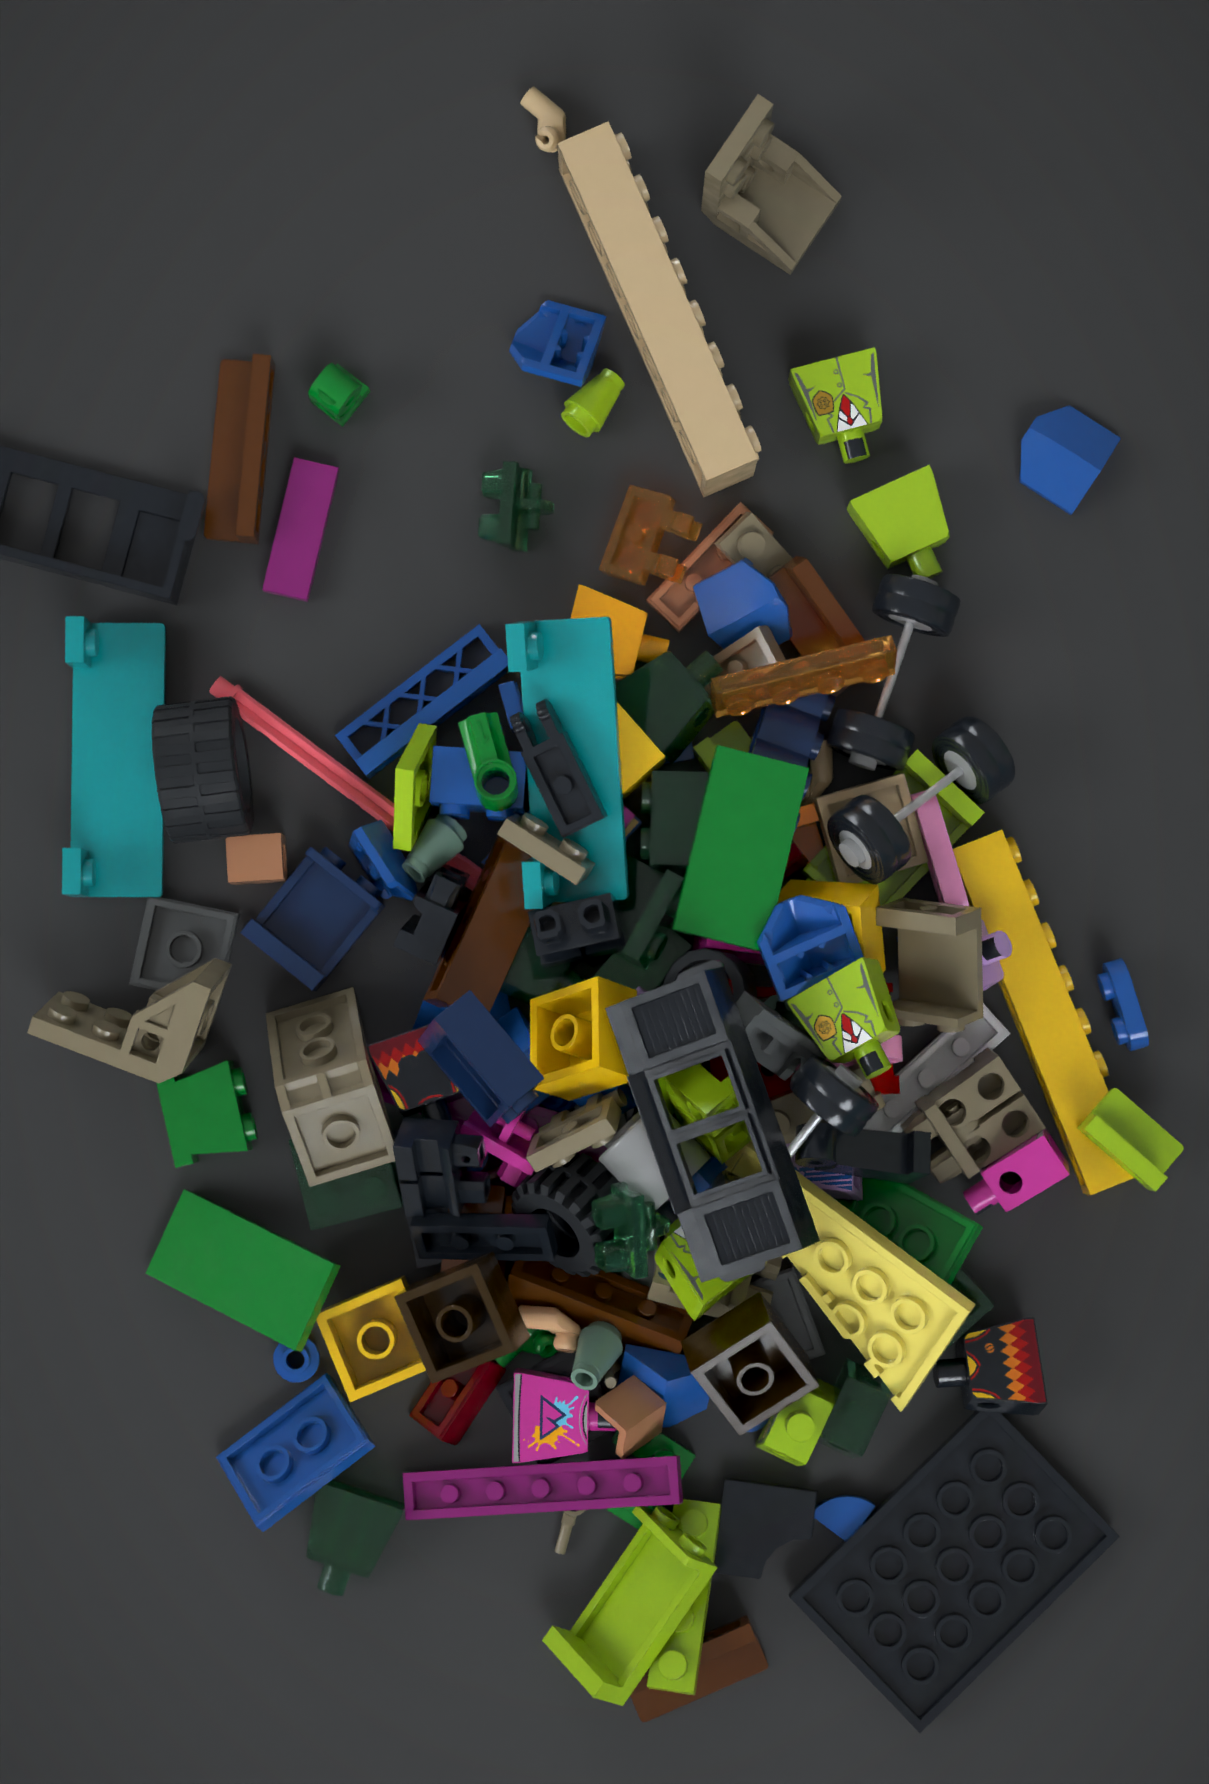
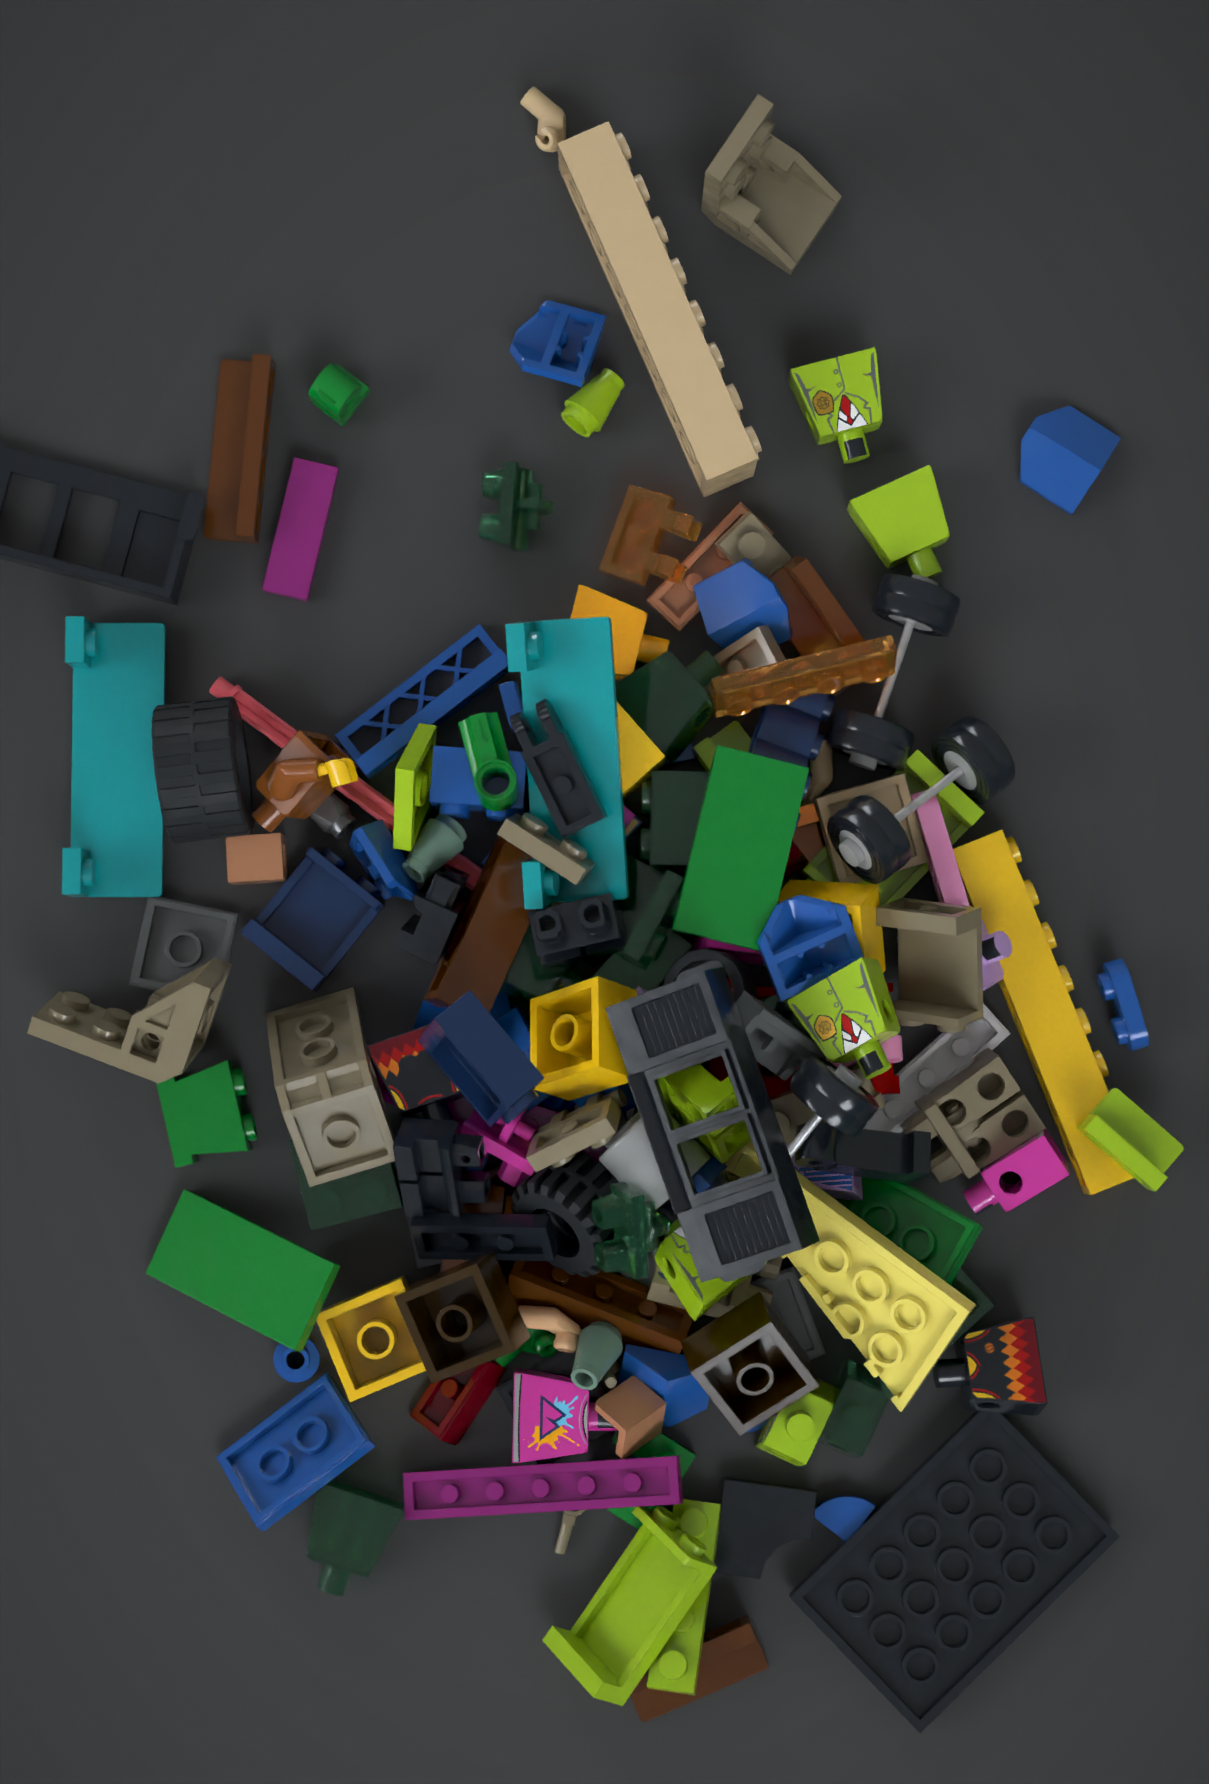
(303, 785): none -> dark orange torso

